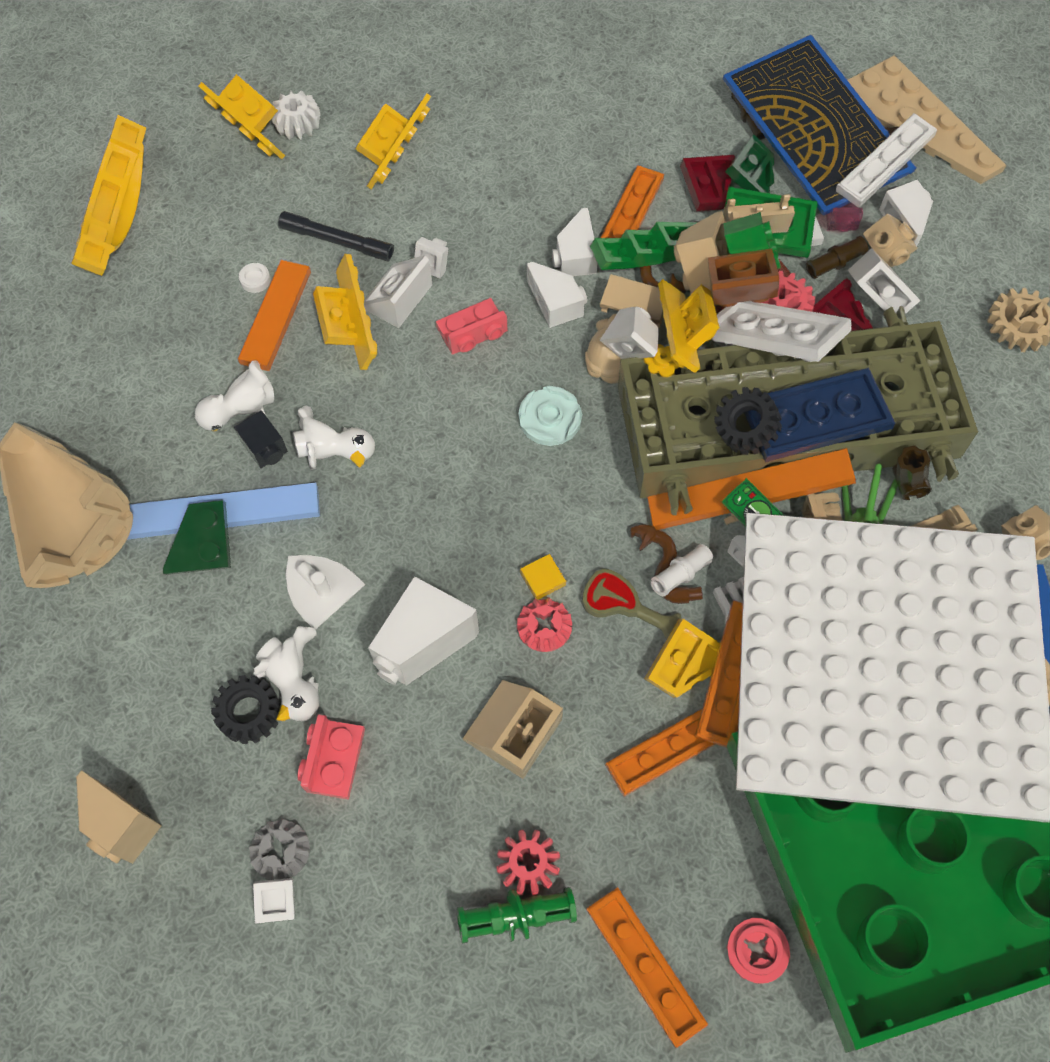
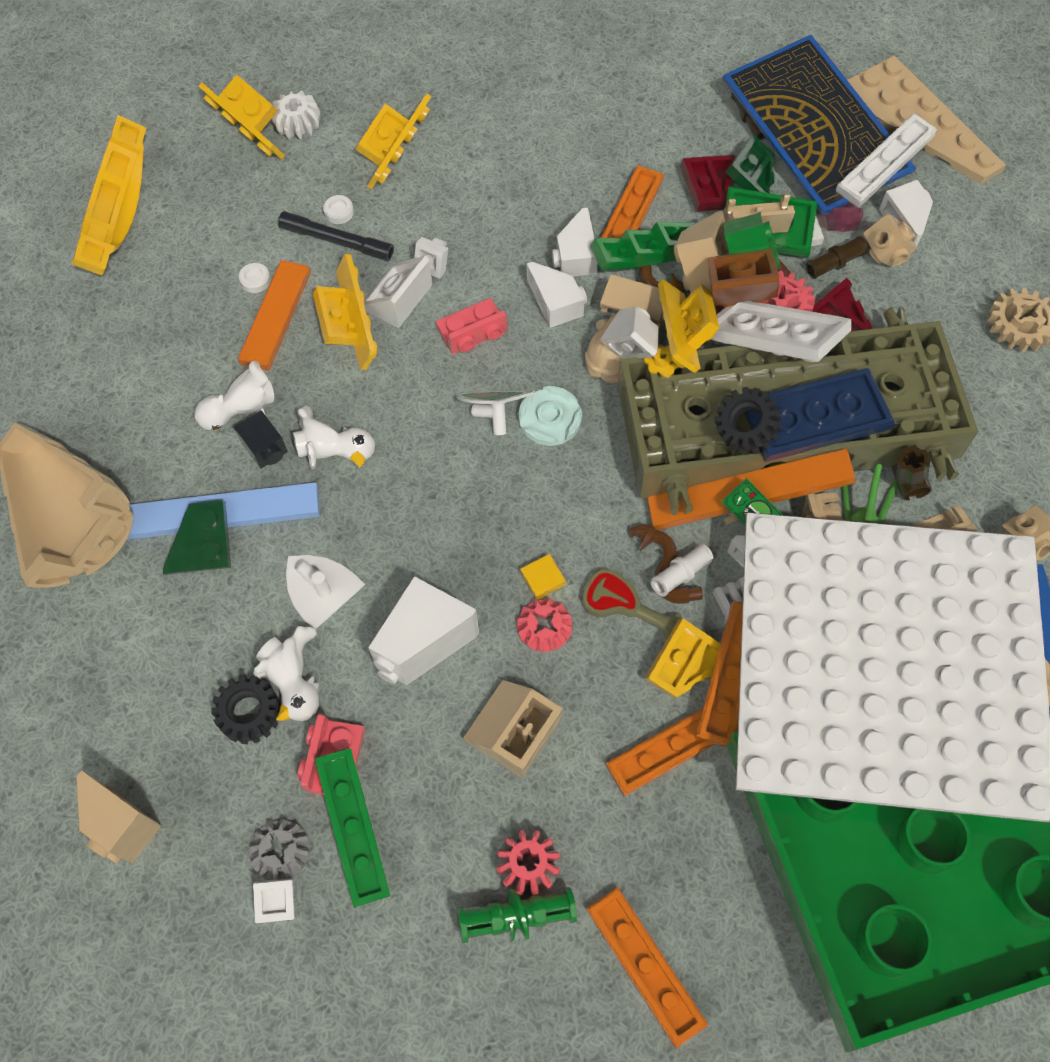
(338, 209): none -> white tile
(352, 827): none -> green plate
(494, 411): none -> white shield
(775, 946): coral gear -> none
(882, 283): white slope -> none

